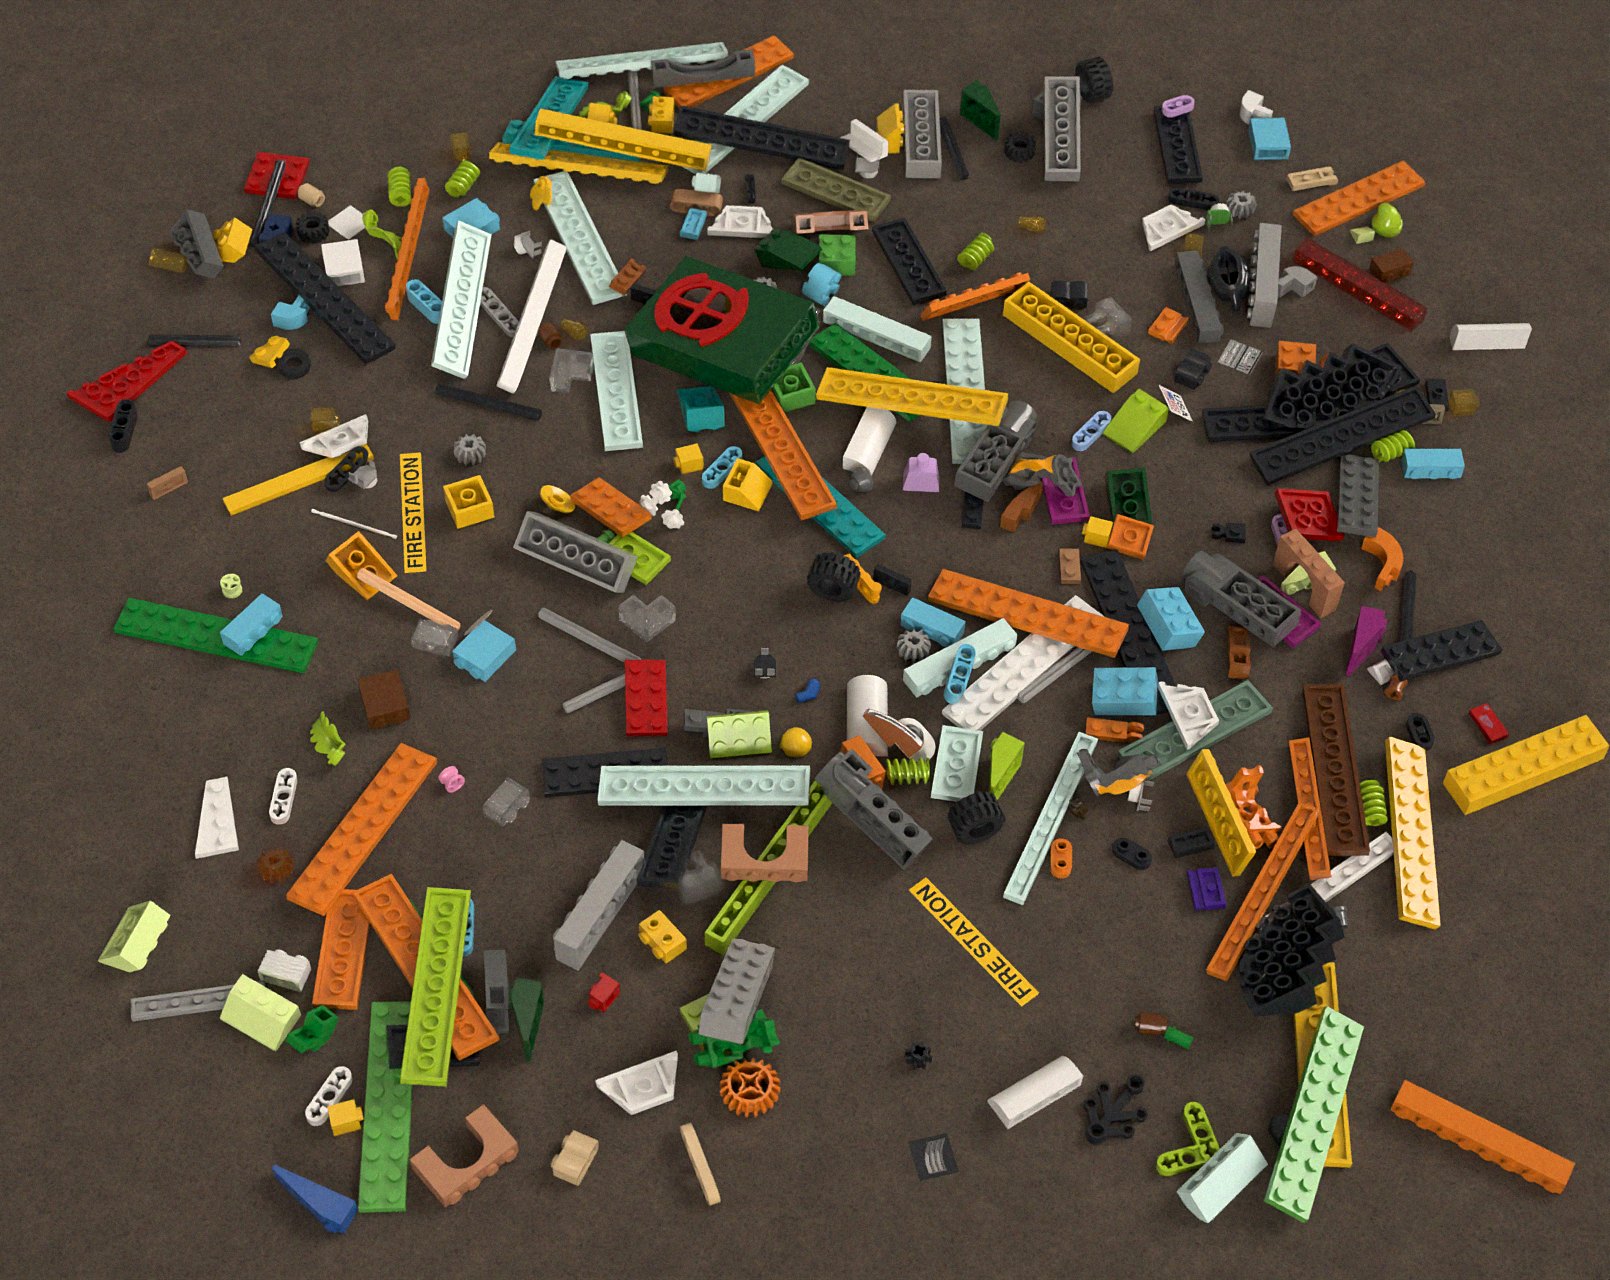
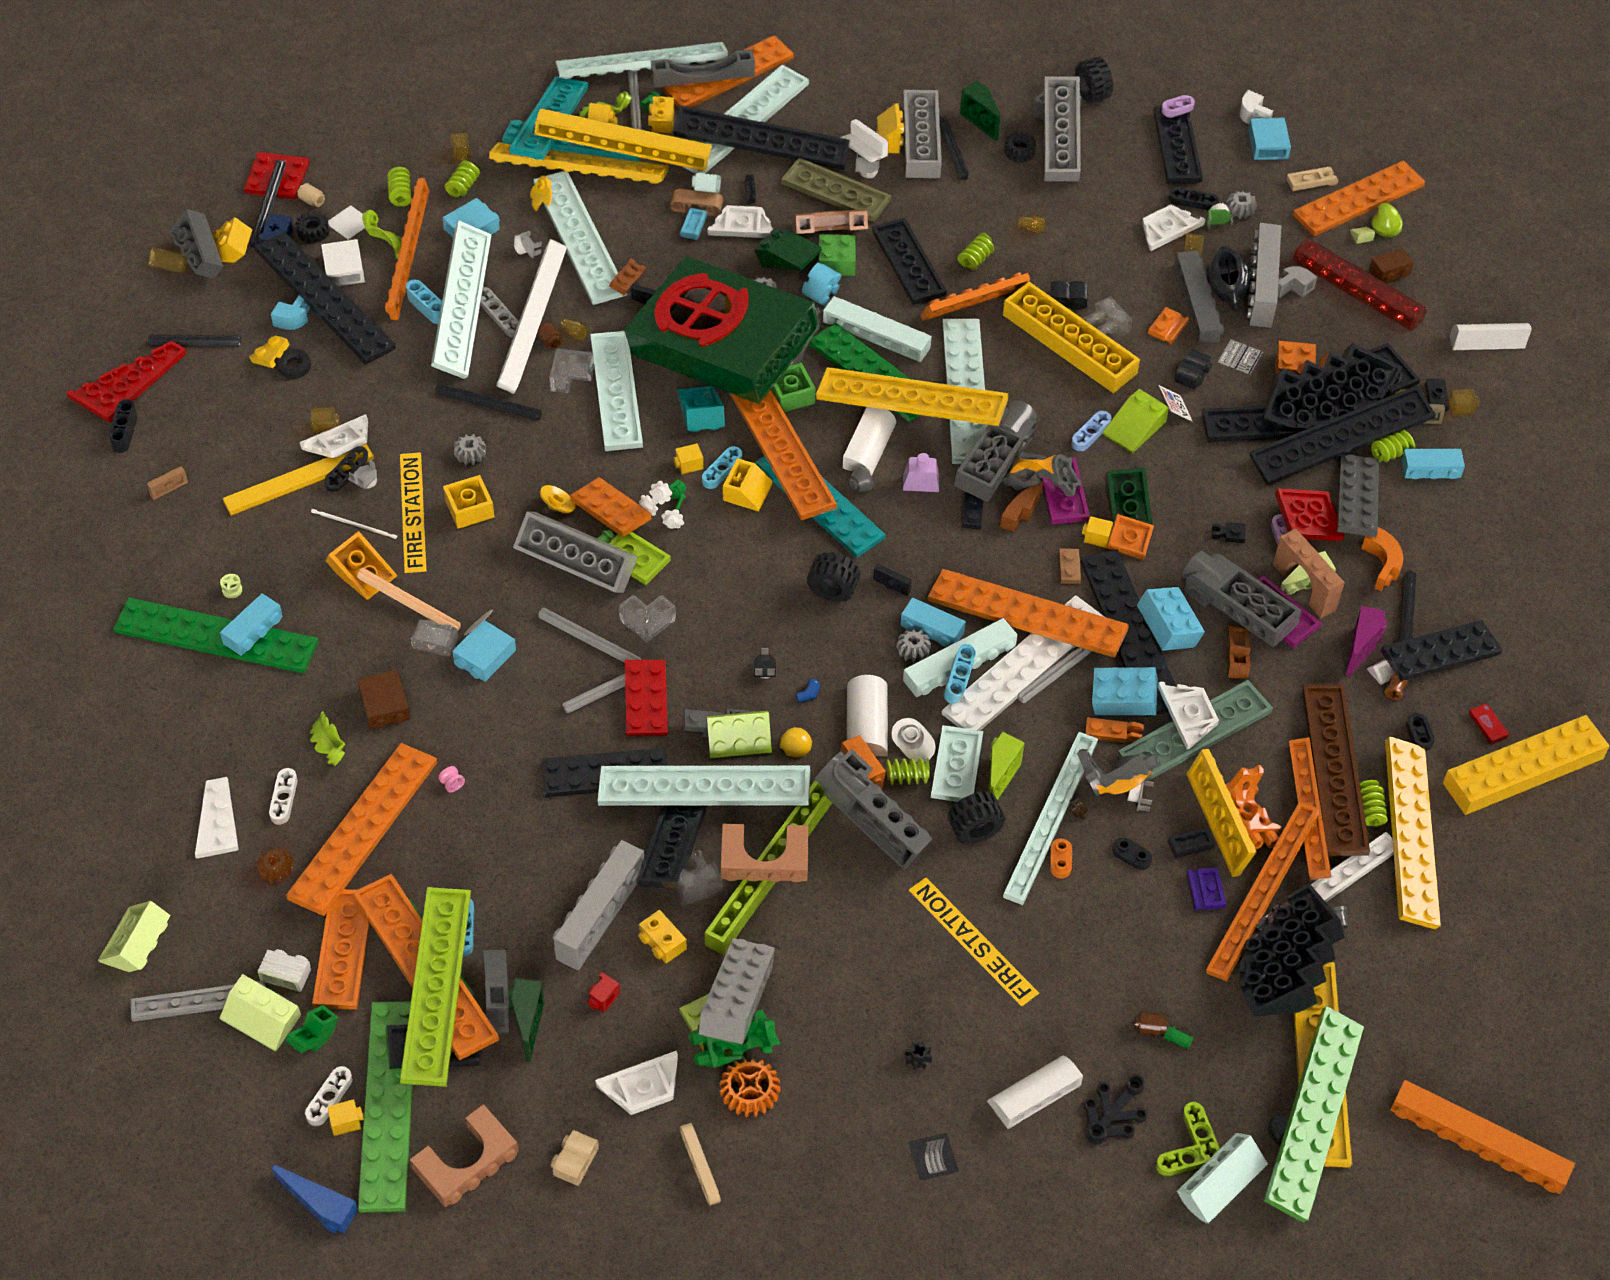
(506, 802): clear brick -> none
(868, 588): light orange plate -> none
(893, 732): dark orange slope -> none

